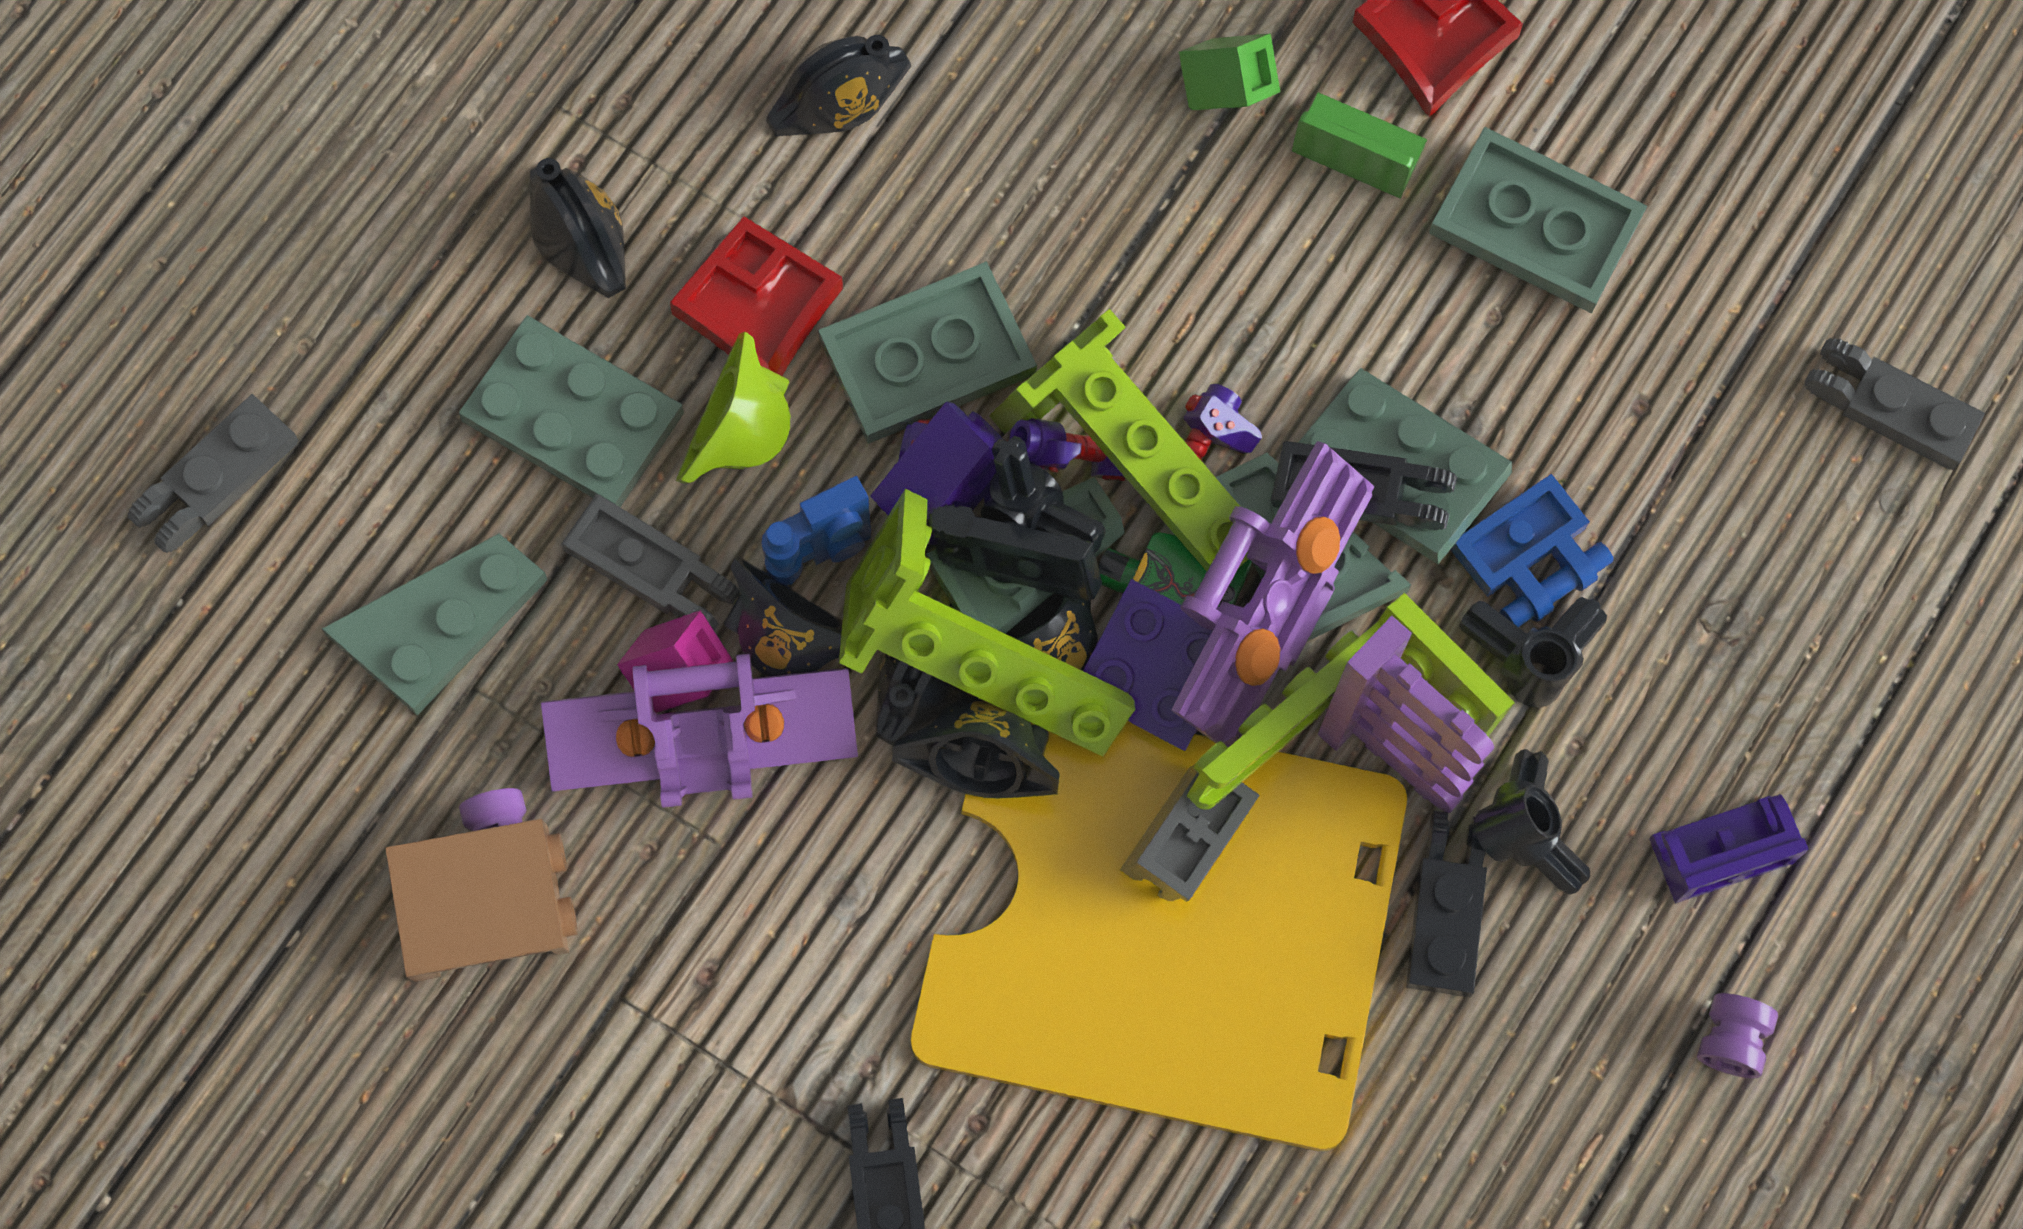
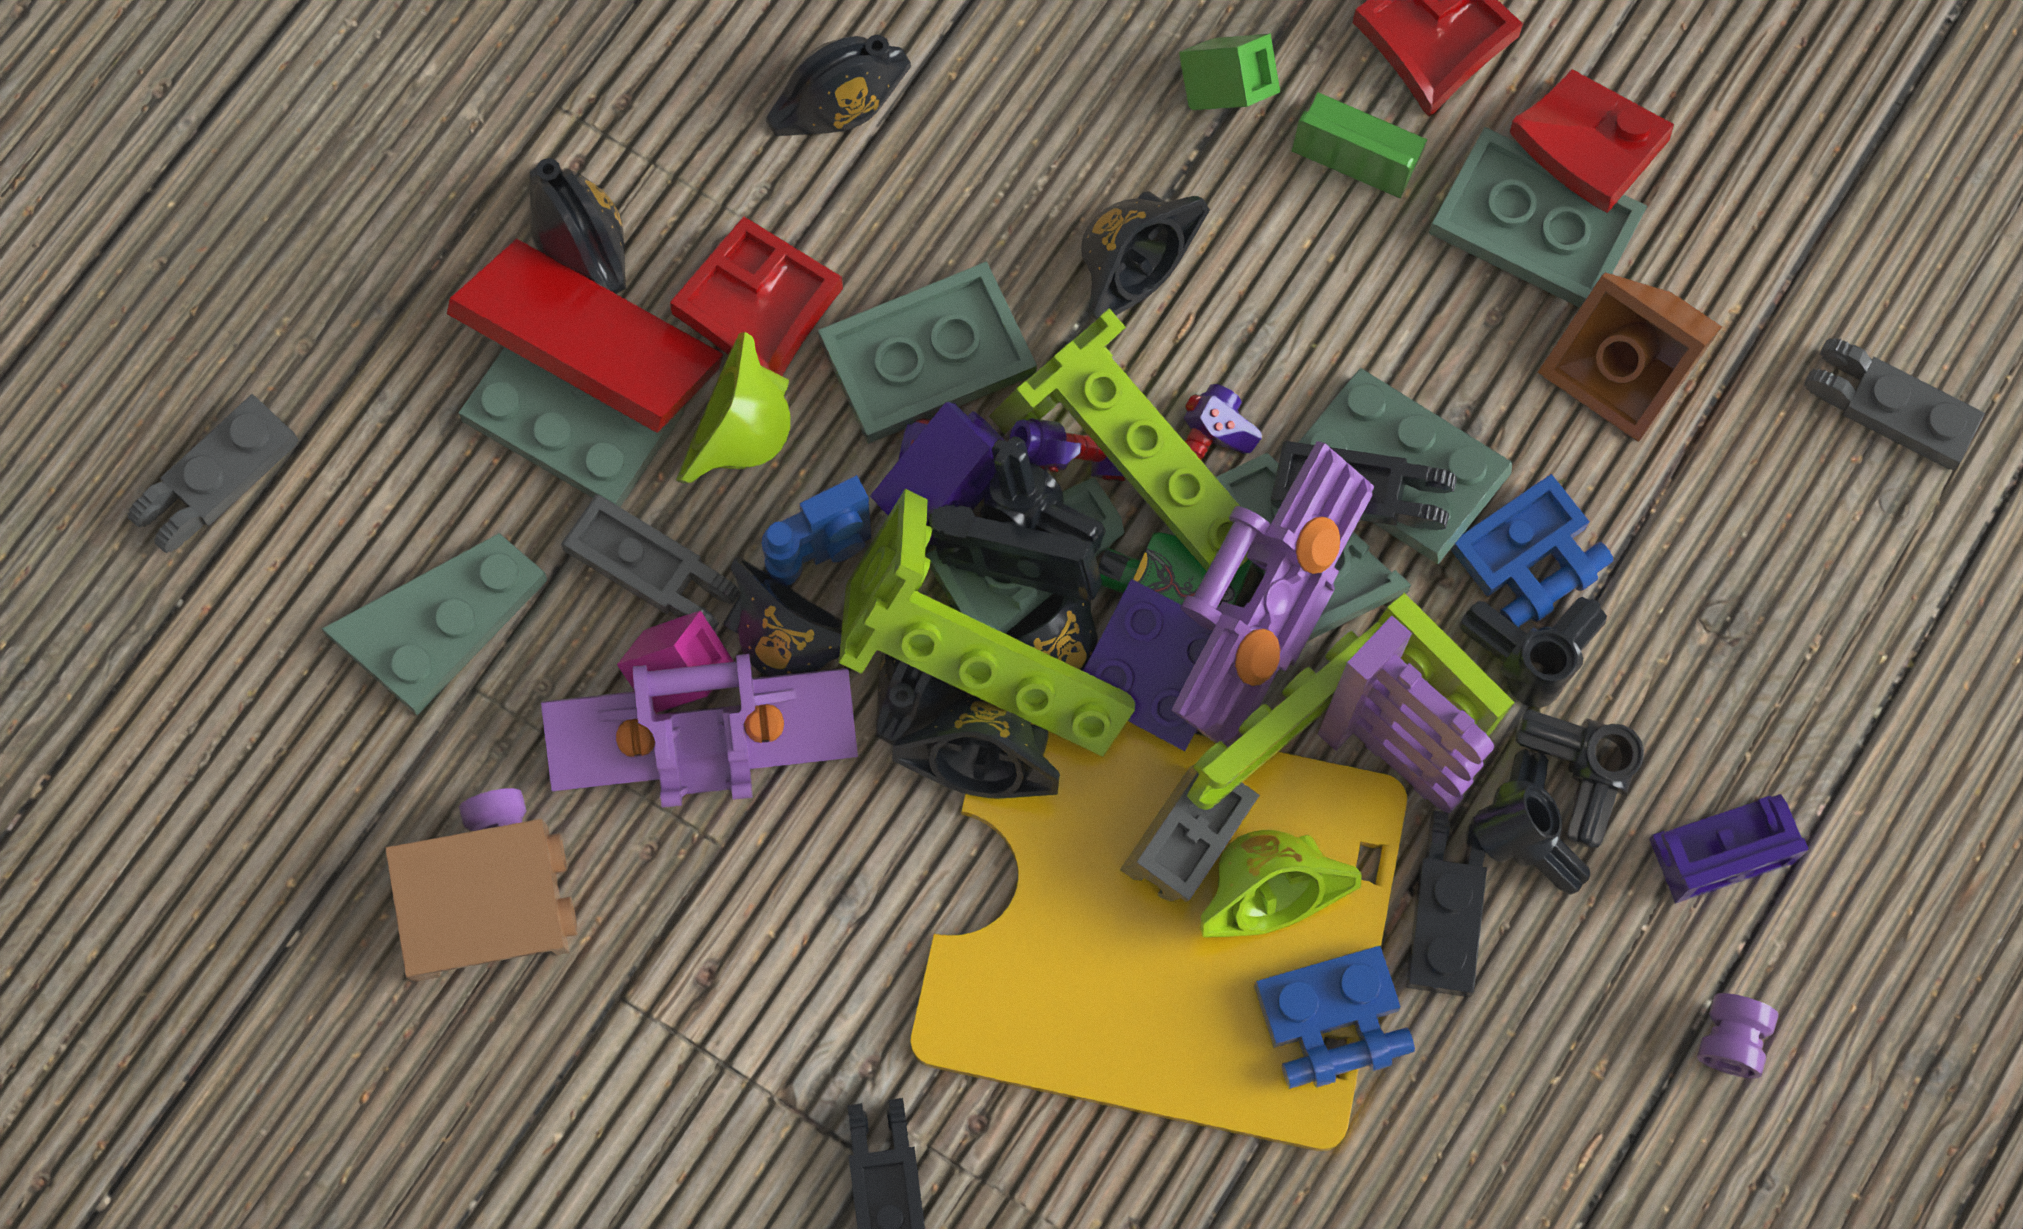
(585, 334): none -> red tile
(1137, 248): none -> black hat
(1273, 883): none -> lime hat
(1329, 998): none -> blue plate
(1578, 746): none -> black axle
(1591, 138): none -> red plate
(1629, 351): none -> dark orange slope

